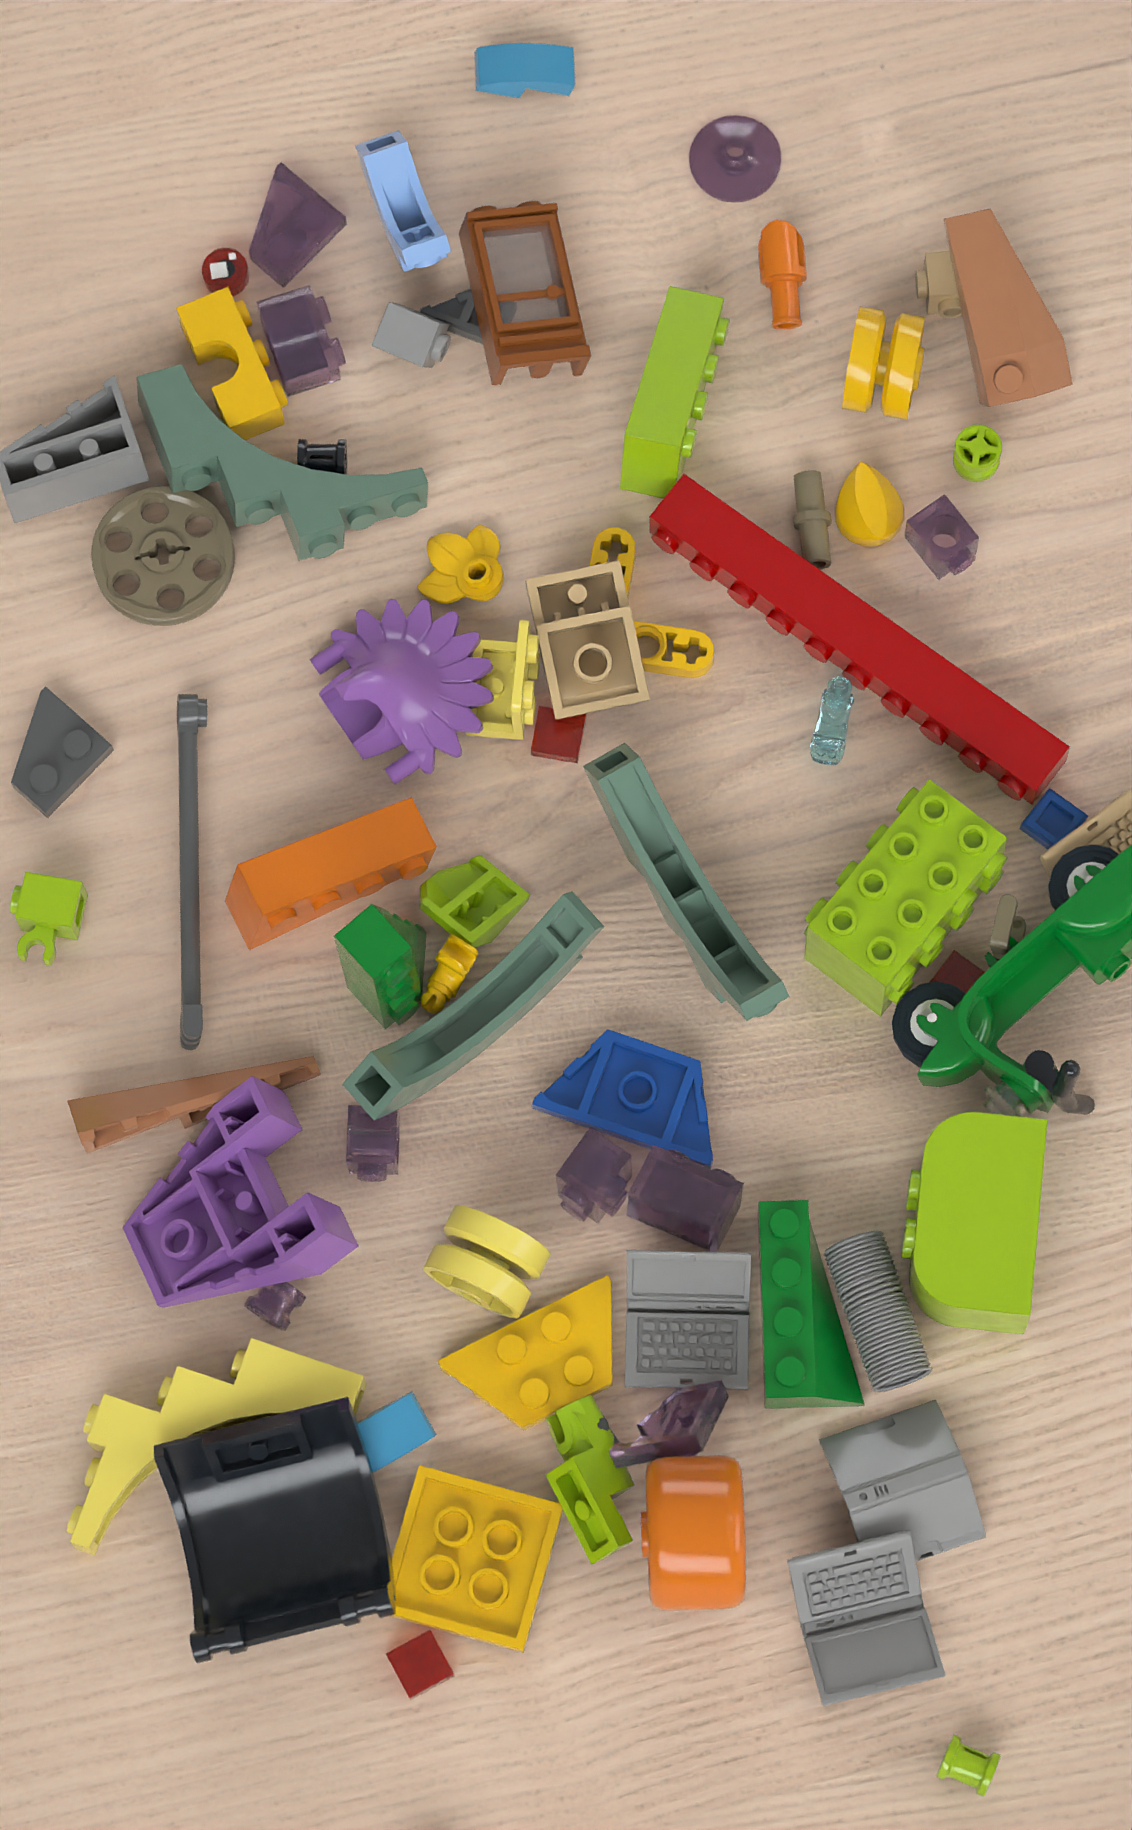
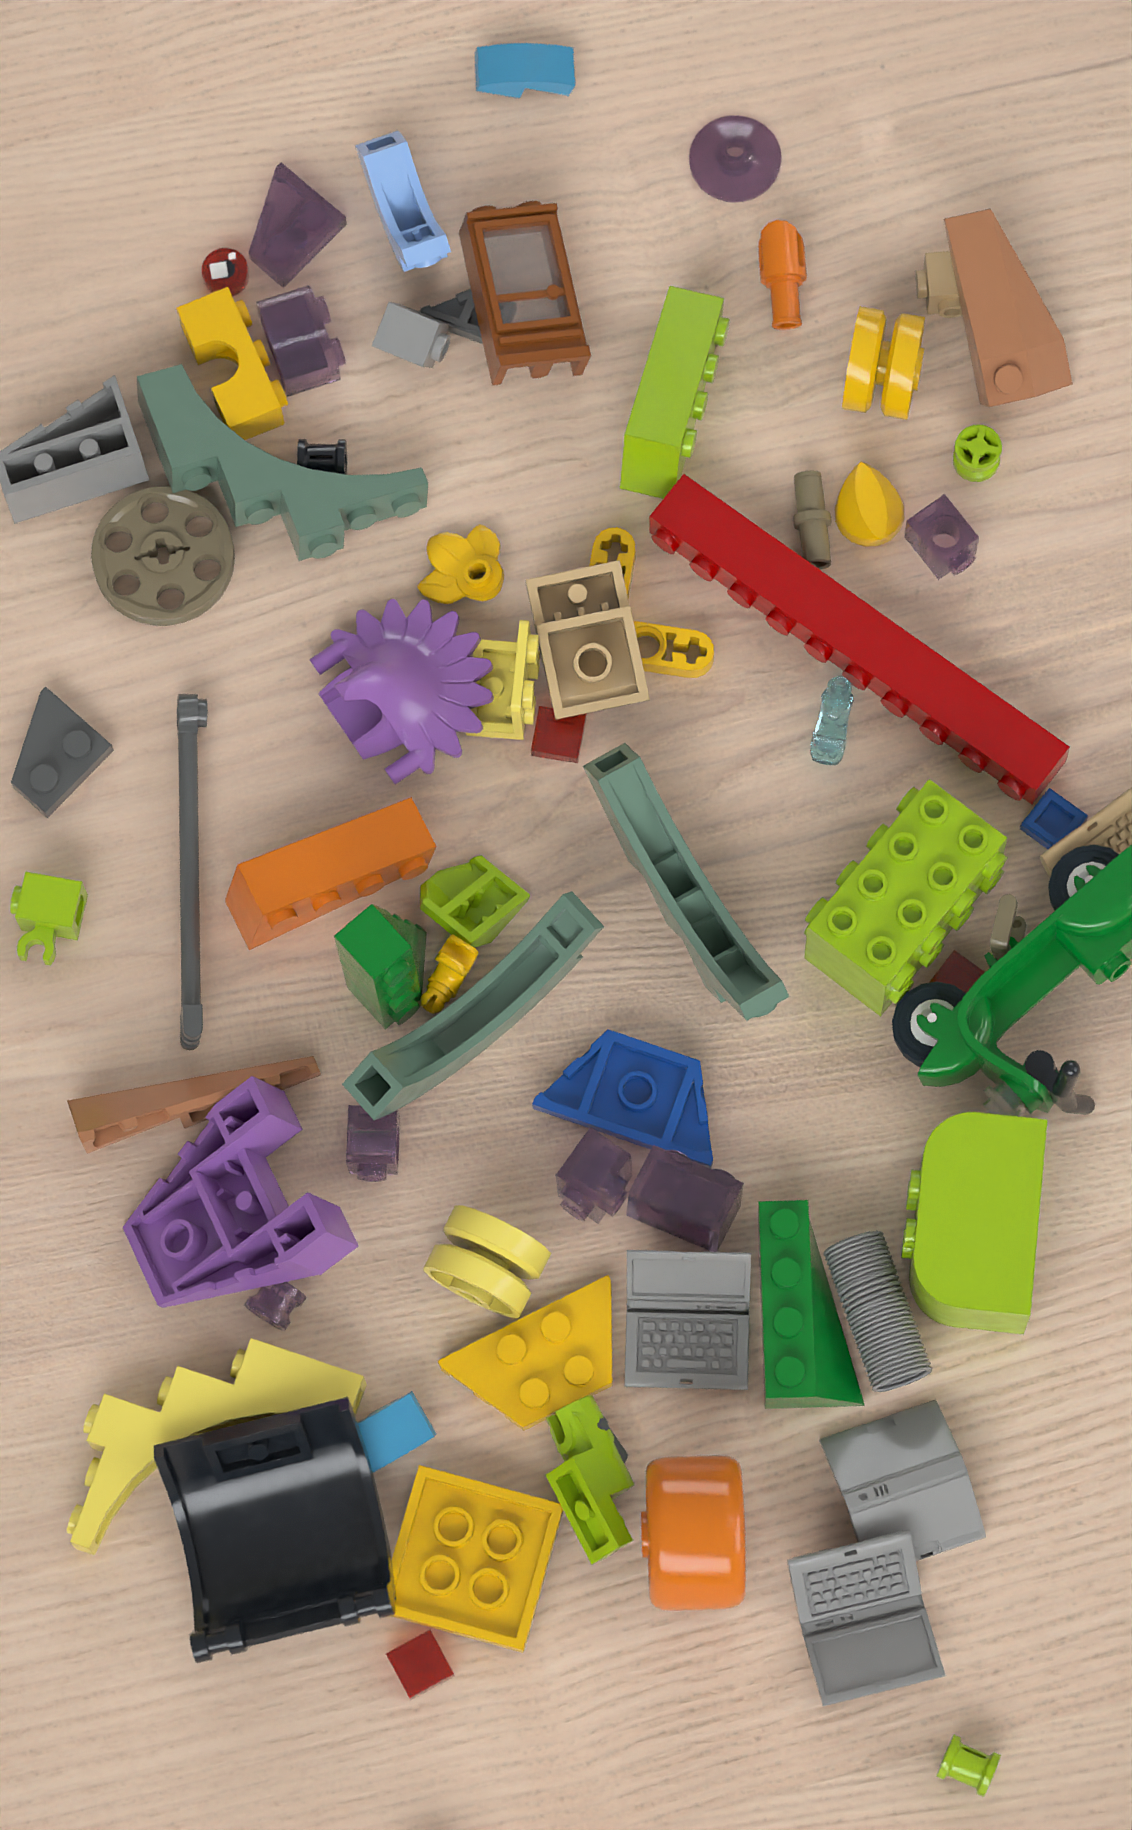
(677, 1427): wing -> none

